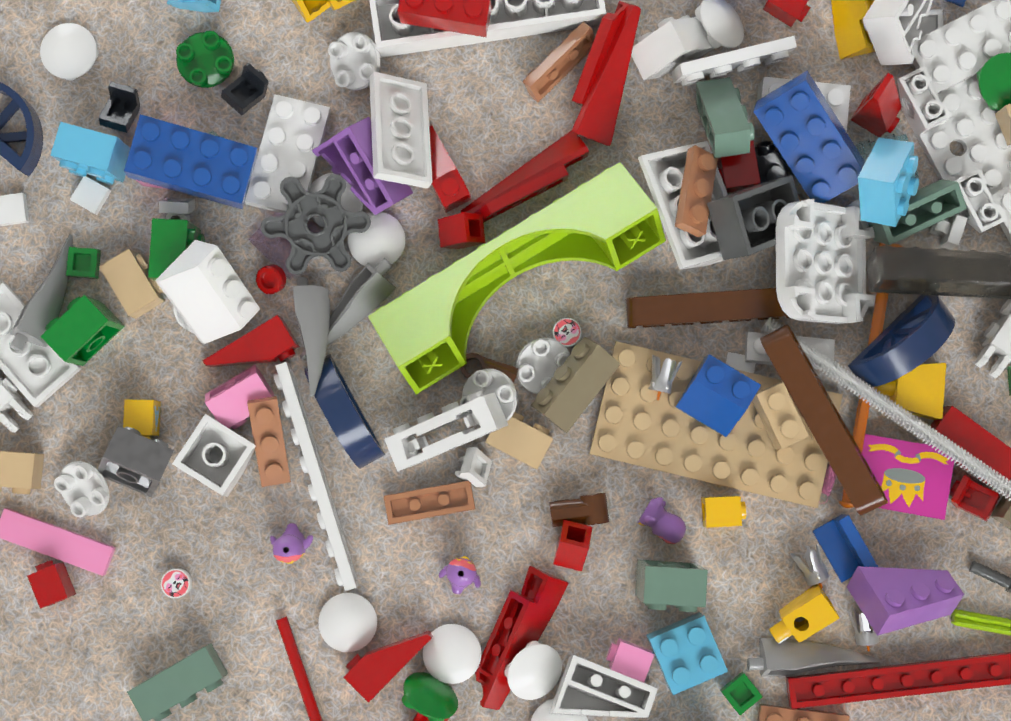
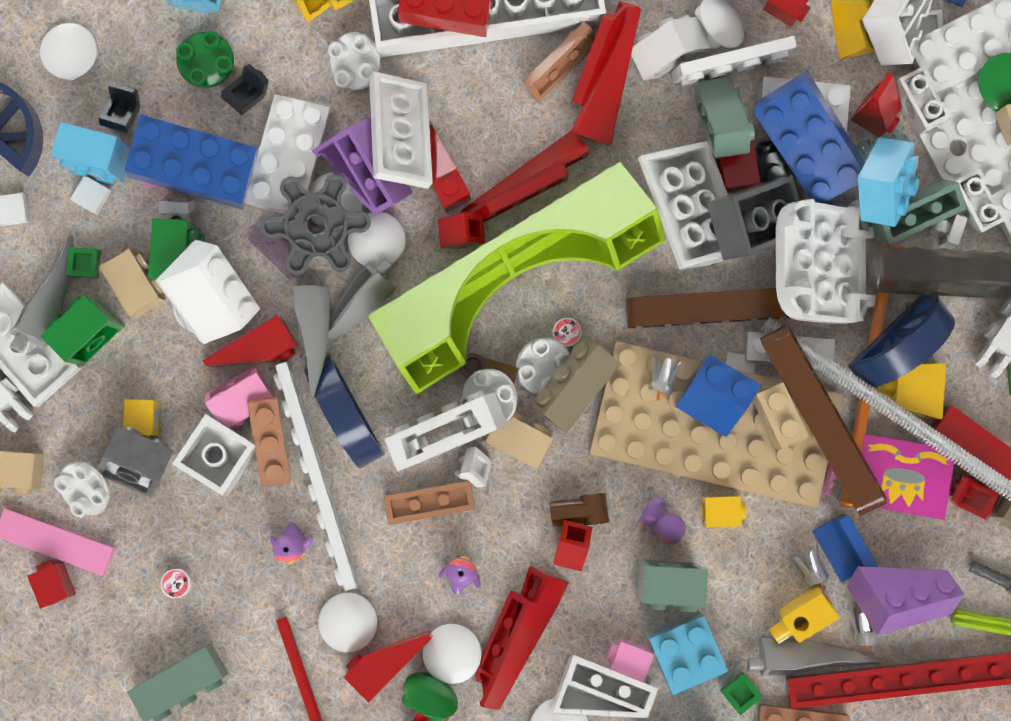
(271, 279): red tile -> none
(534, 671): white dish -> none
(696, 191): nougat plate -> none

